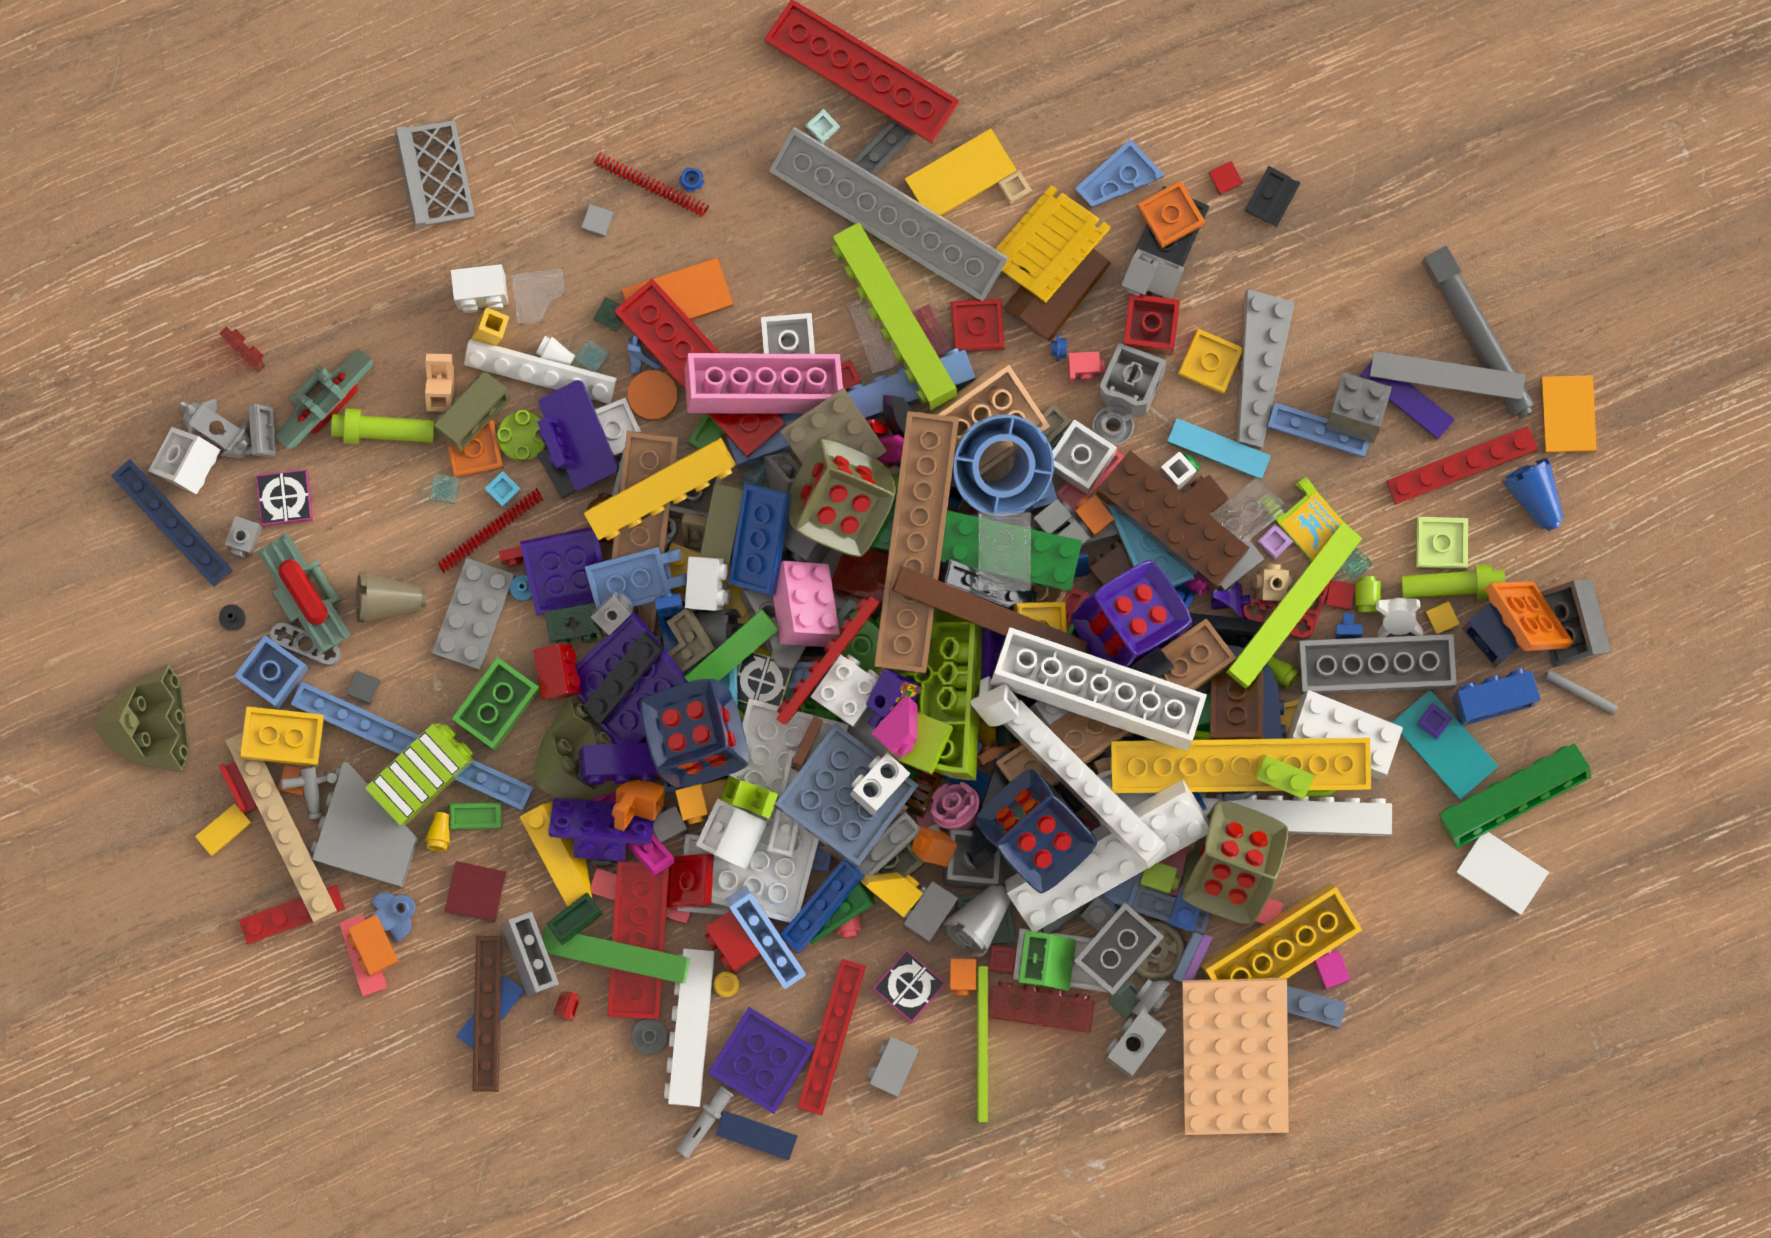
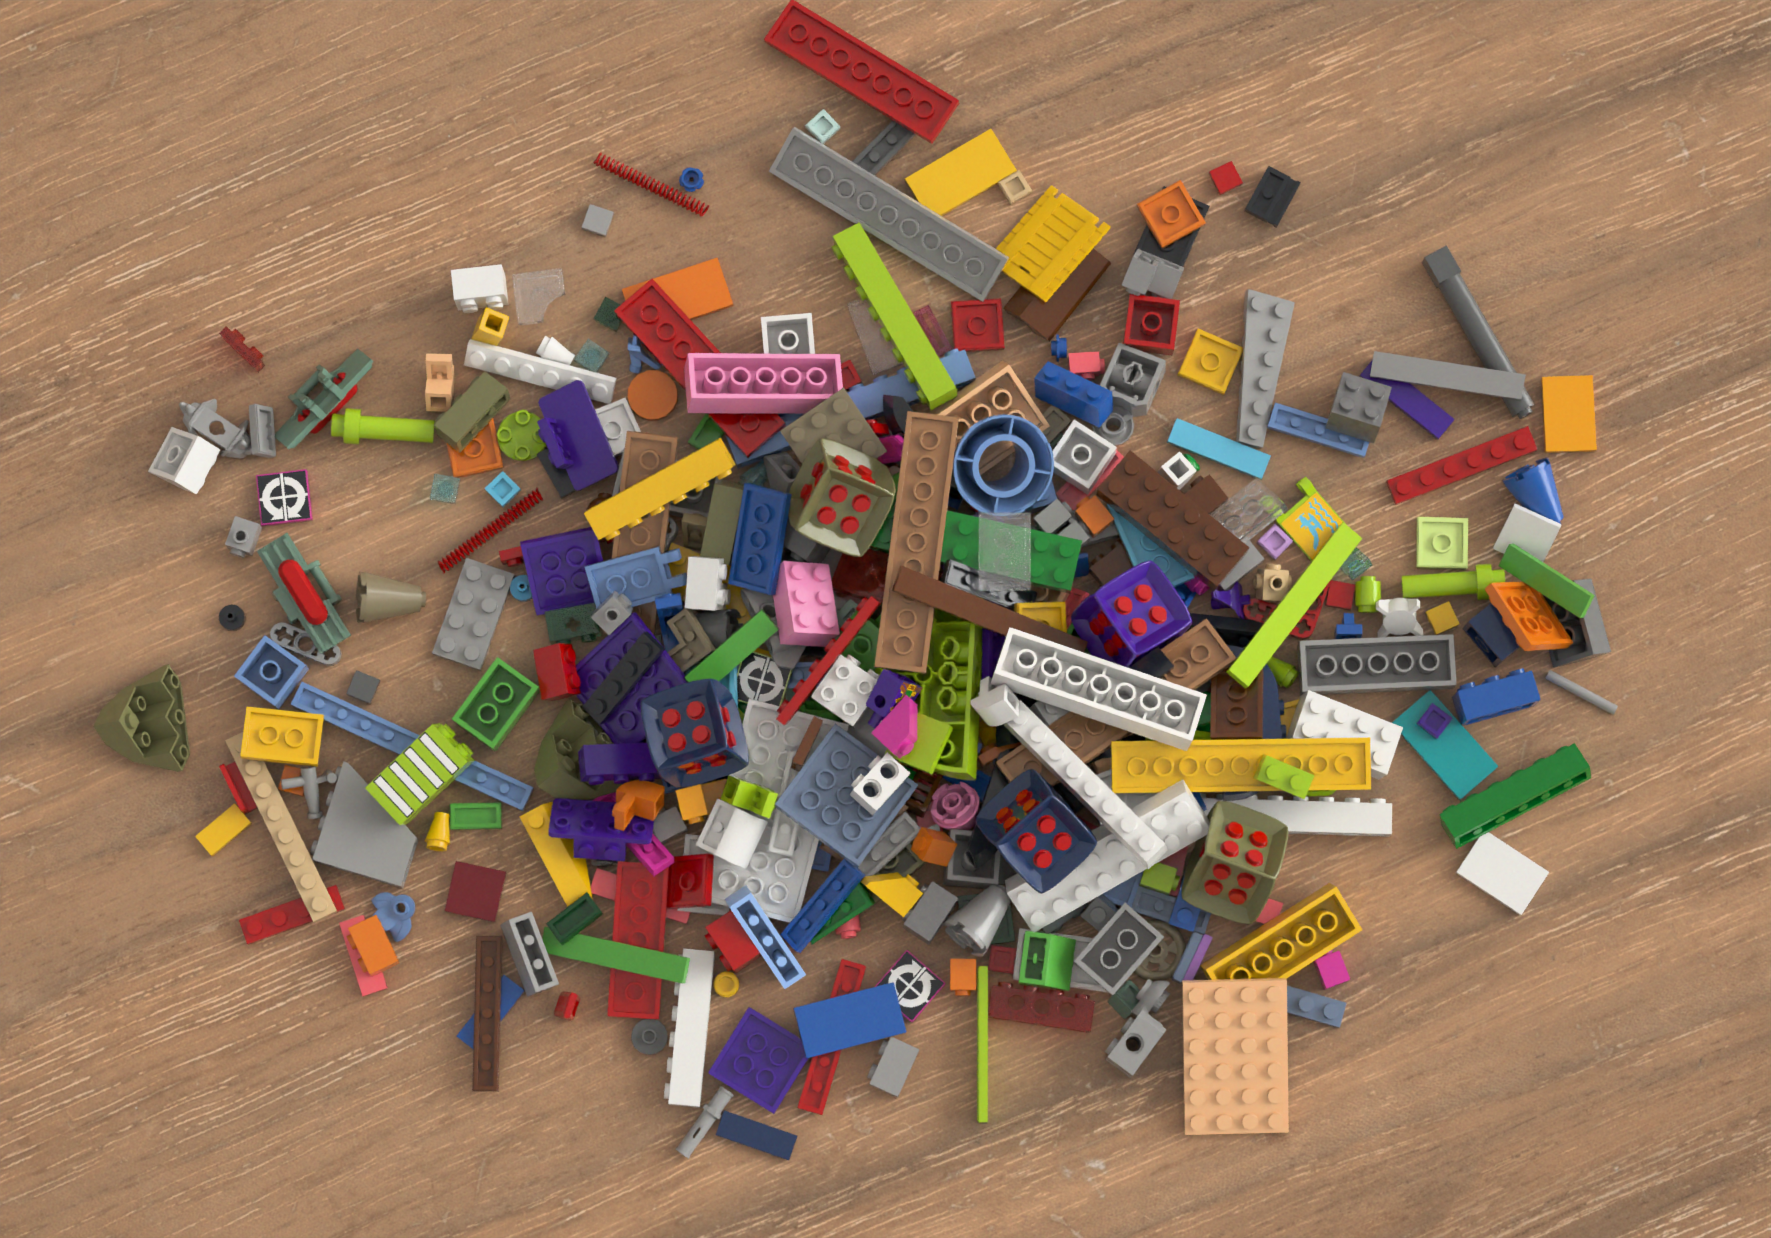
(172, 523): dark blue plate -> none
(412, 177): light grey fence -> none
(849, 1020): none -> blue tile
(1073, 394): none -> blue brick
(1118, 175): medium blue wing -> none
(1528, 531): none -> white tile
(1546, 580): none -> bright green tile

